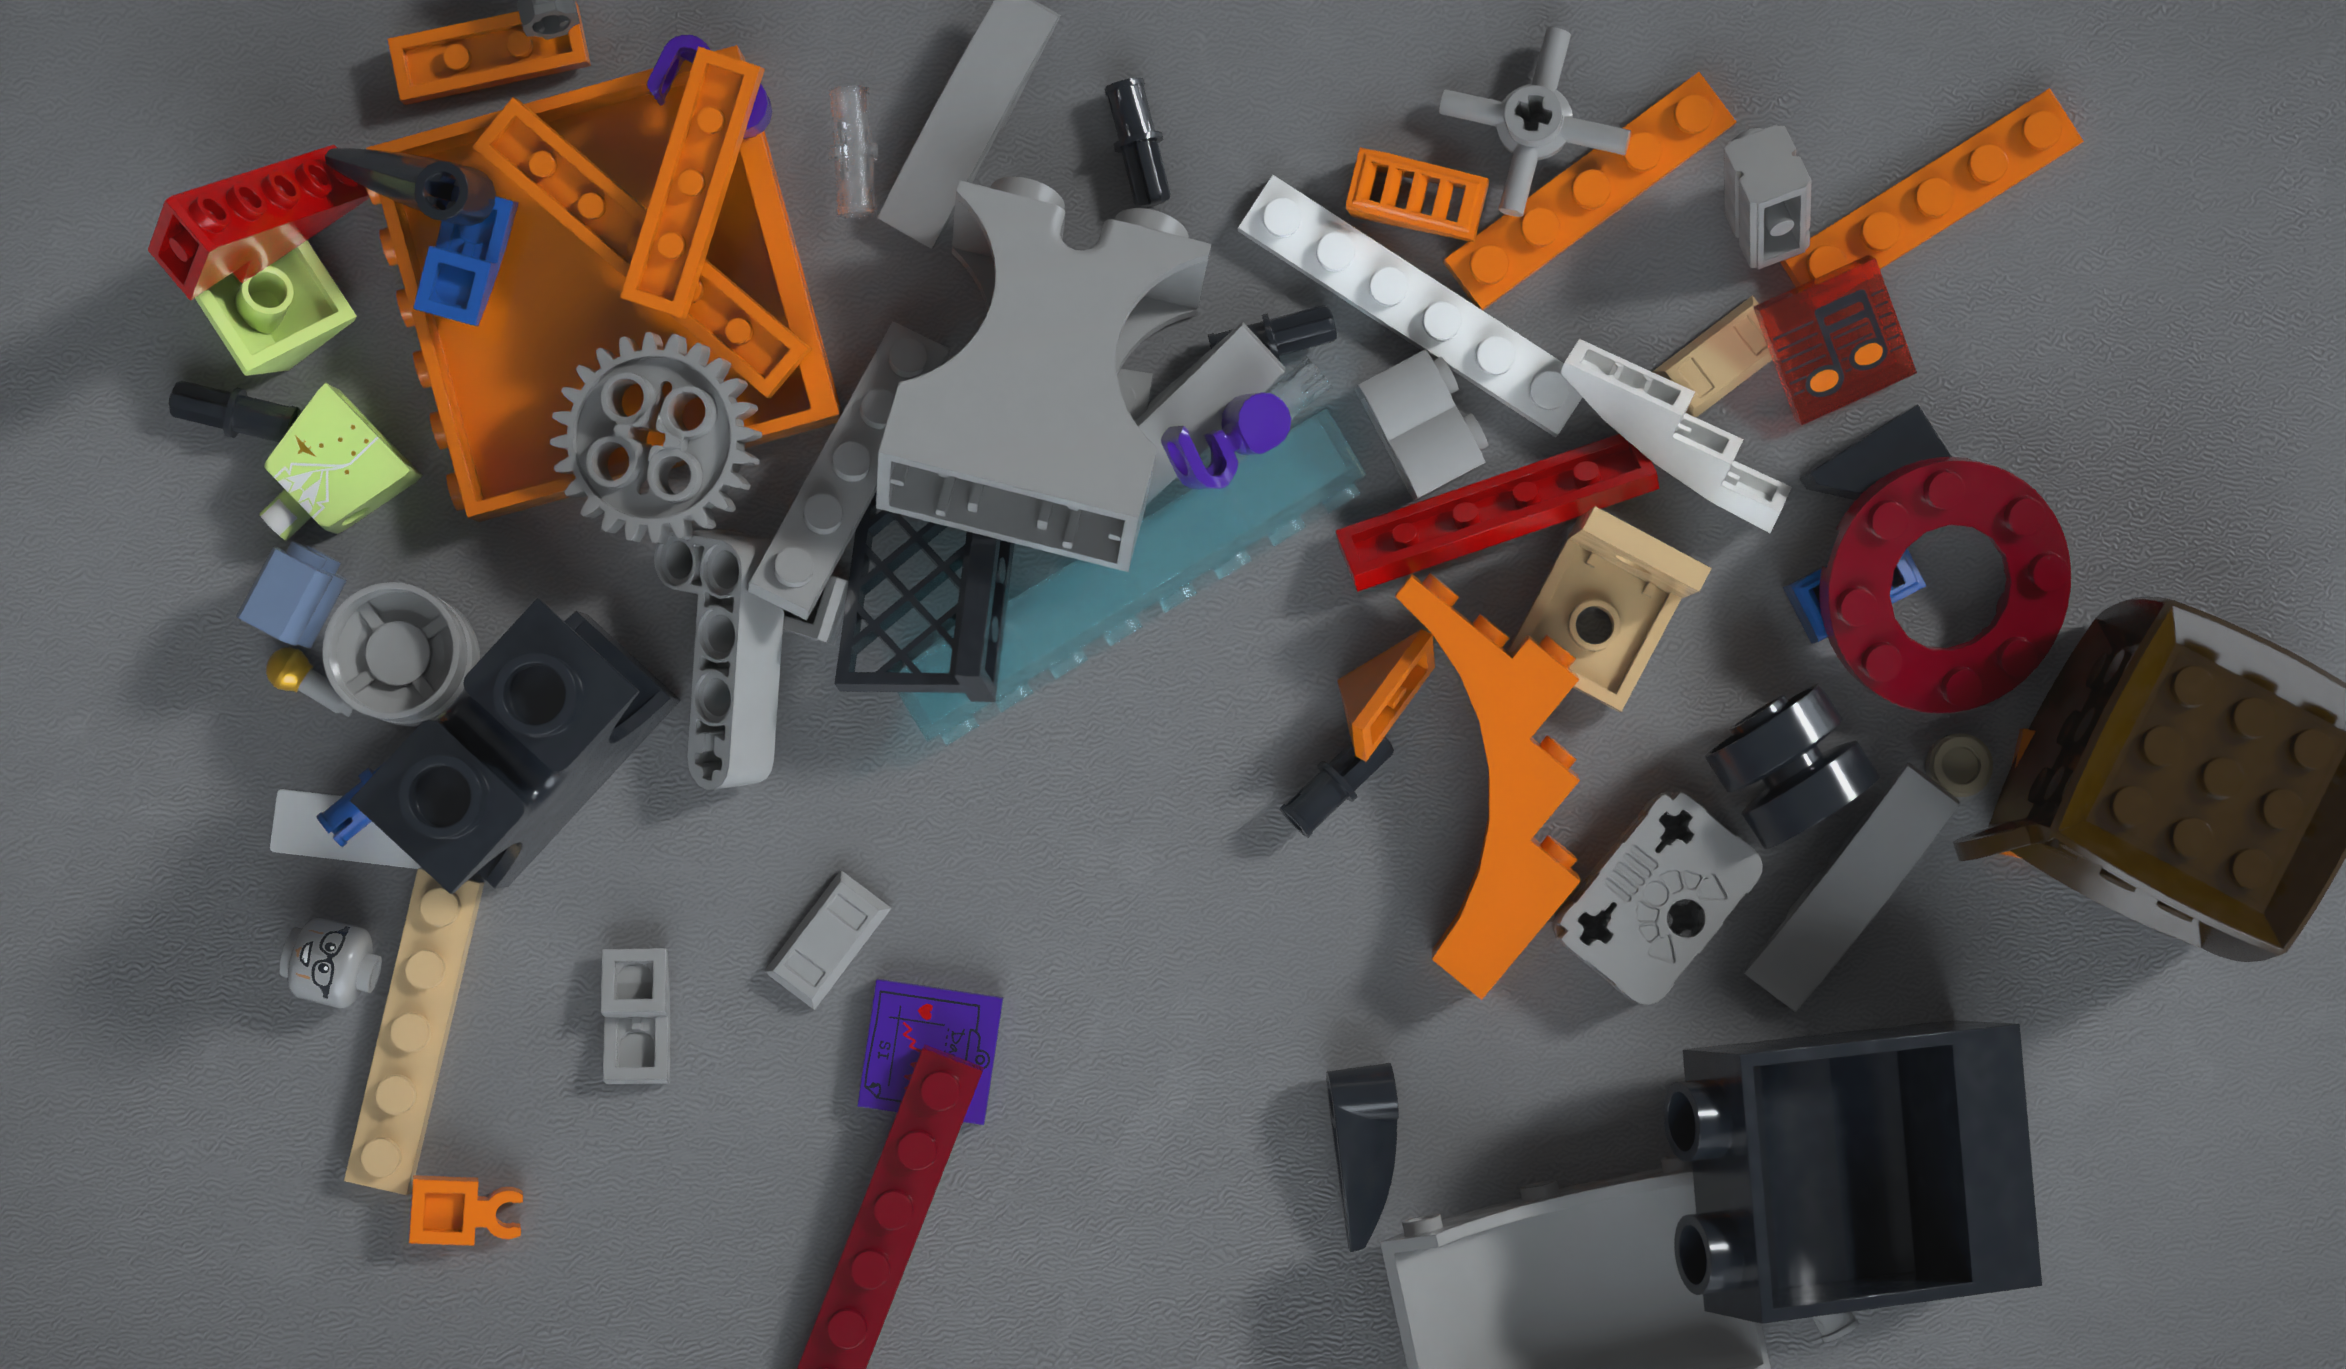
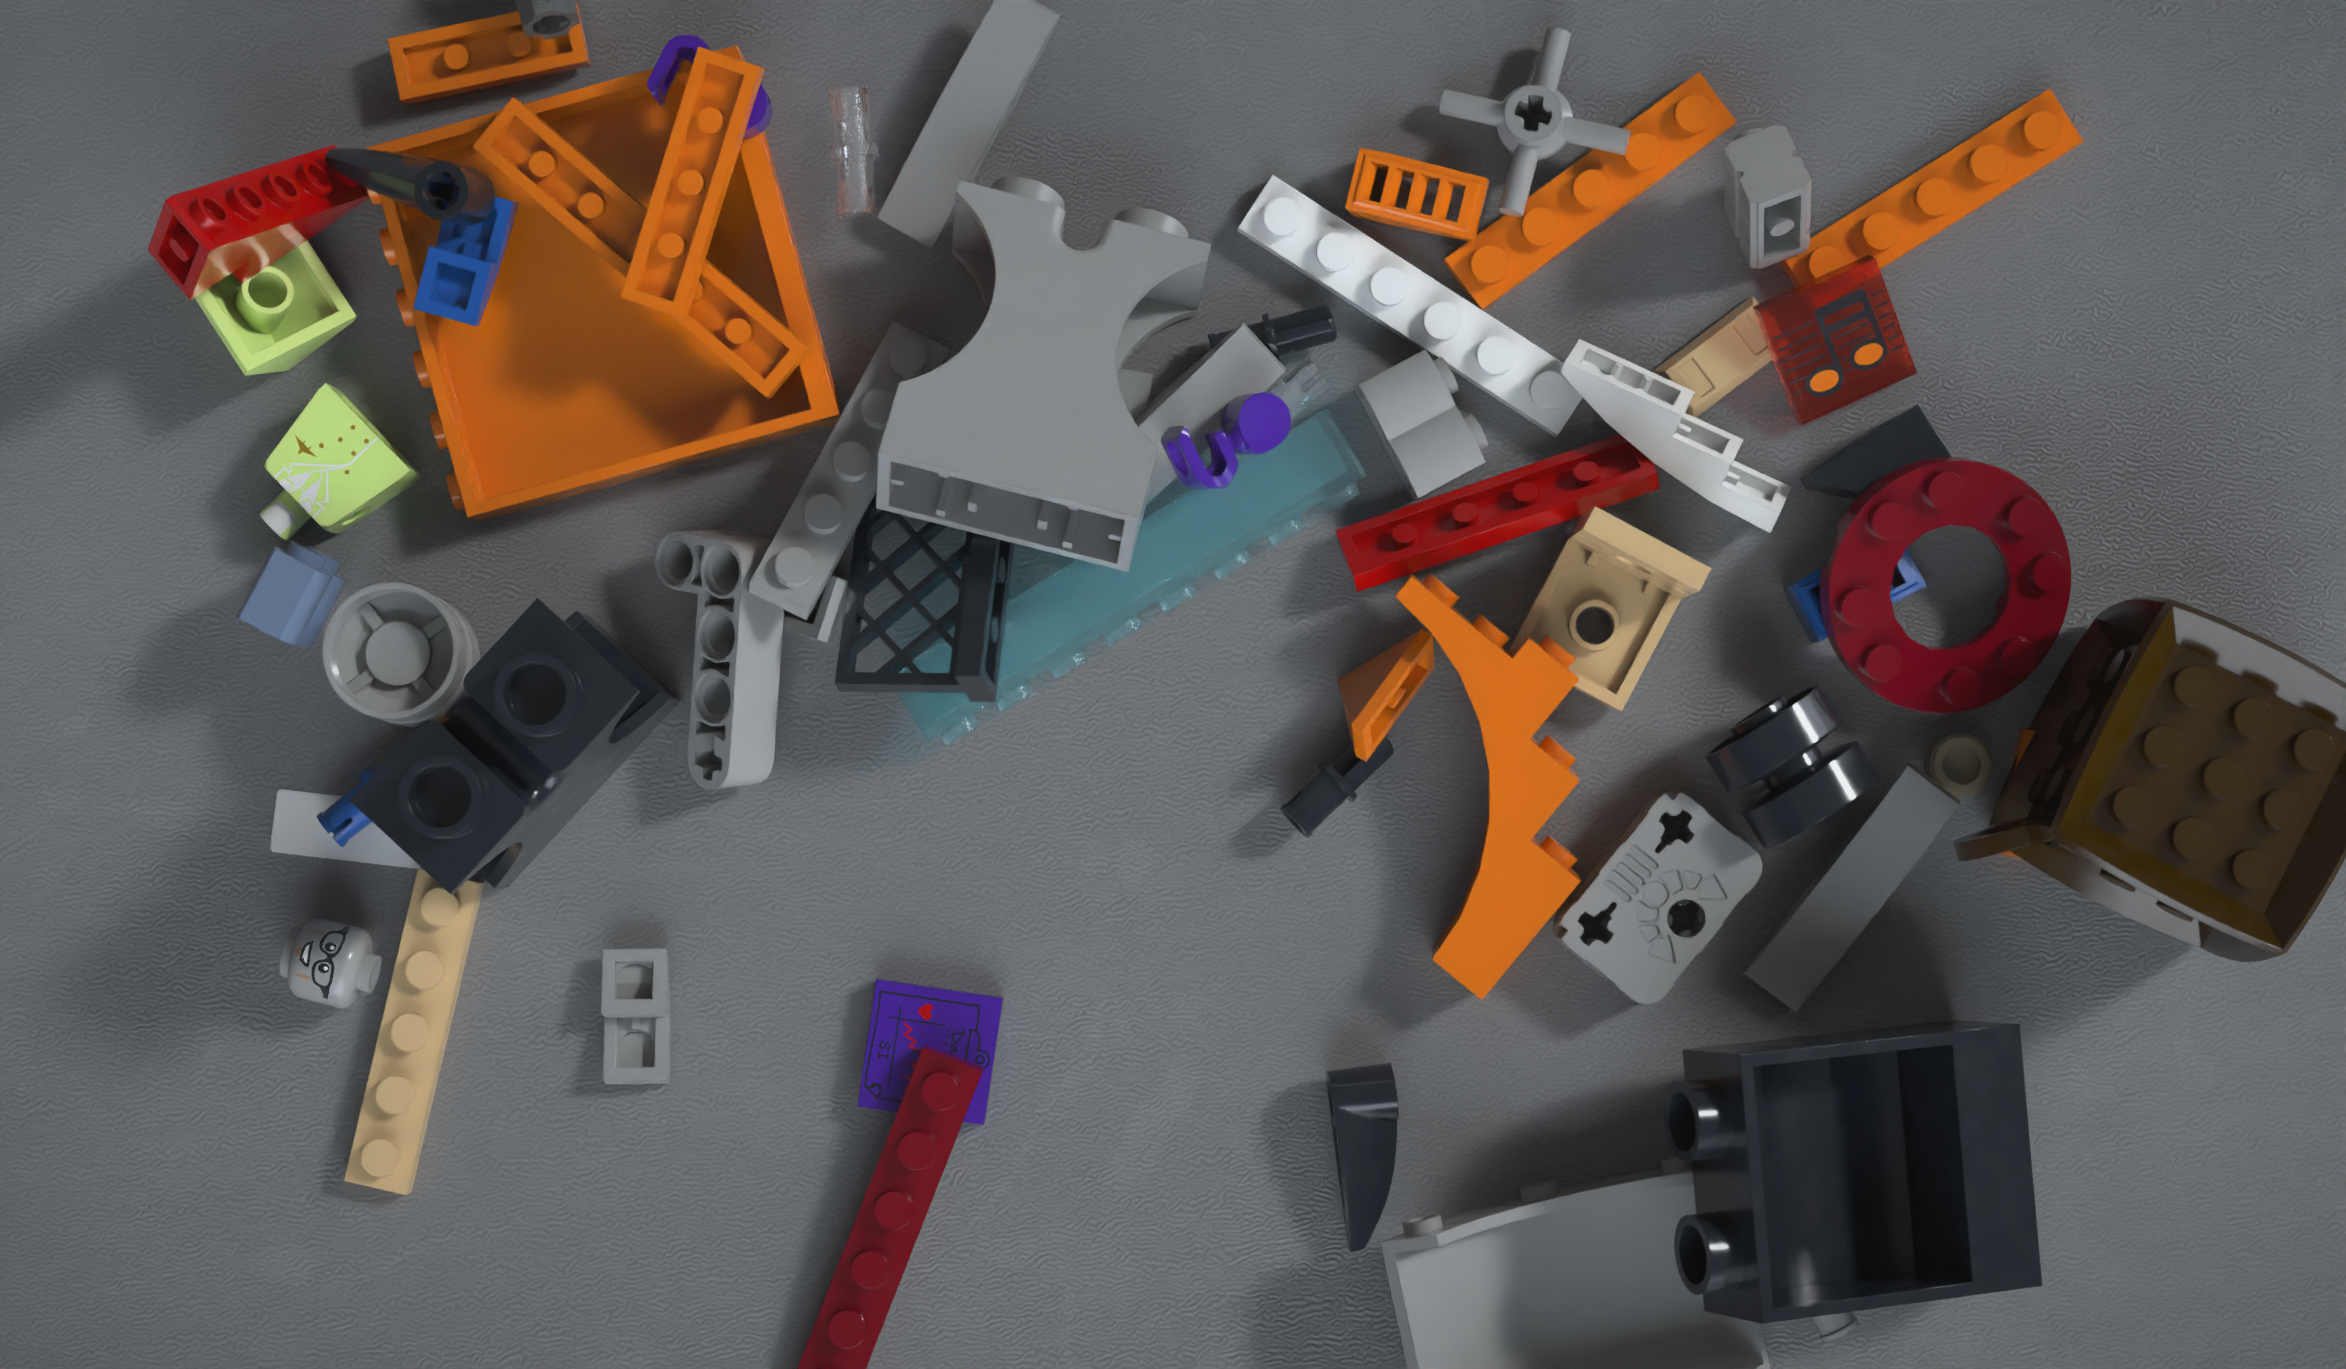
(231, 411): black axle -> none
(291, 671): piece -> none
(450, 1209): orange plate -> none
(601, 426): light grey gear -> none
(827, 939): light grey tile -> none
(1138, 142): black axle -> none

